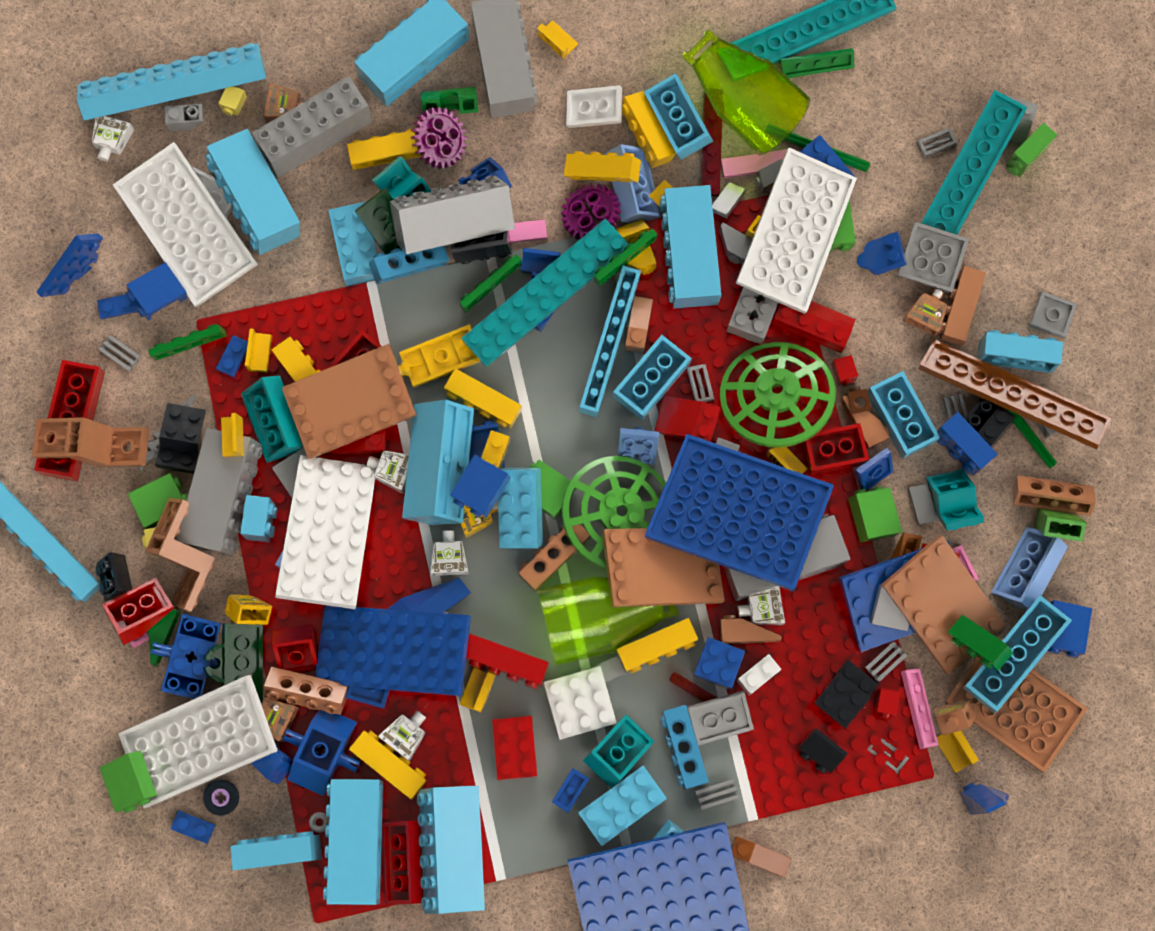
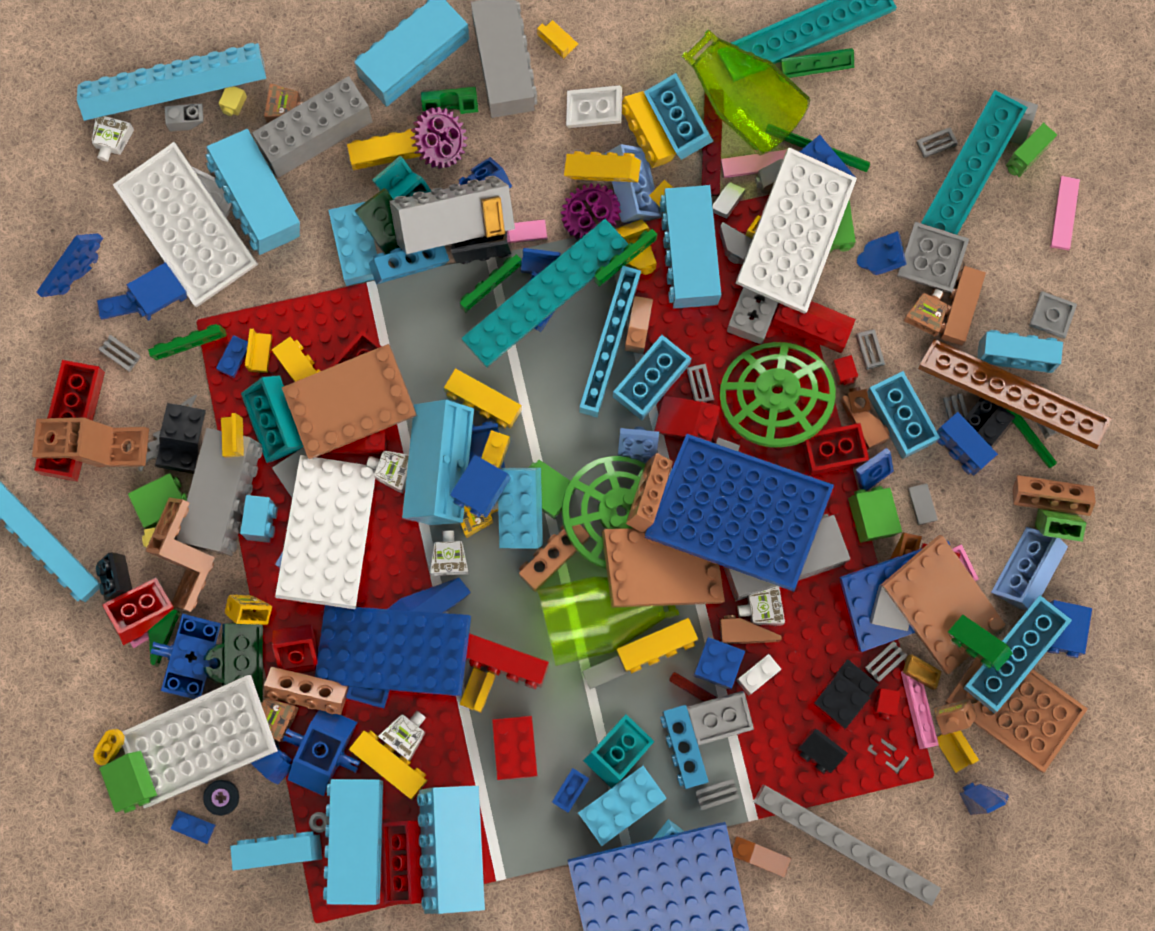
(109, 745): none -> yellow plate
(437, 357): yellow plate -> none
(492, 216): none -> tile
(580, 702): white plate -> none
(649, 492): none -> nougat brick
(785, 458): yellow panel -> none
(847, 845): none -> light grey brick
(862, 348): none -> light grey tile
(922, 672): none -> pearl gold tile
(955, 499): teal bracket -> none
(1065, 213): none -> bright pink tile

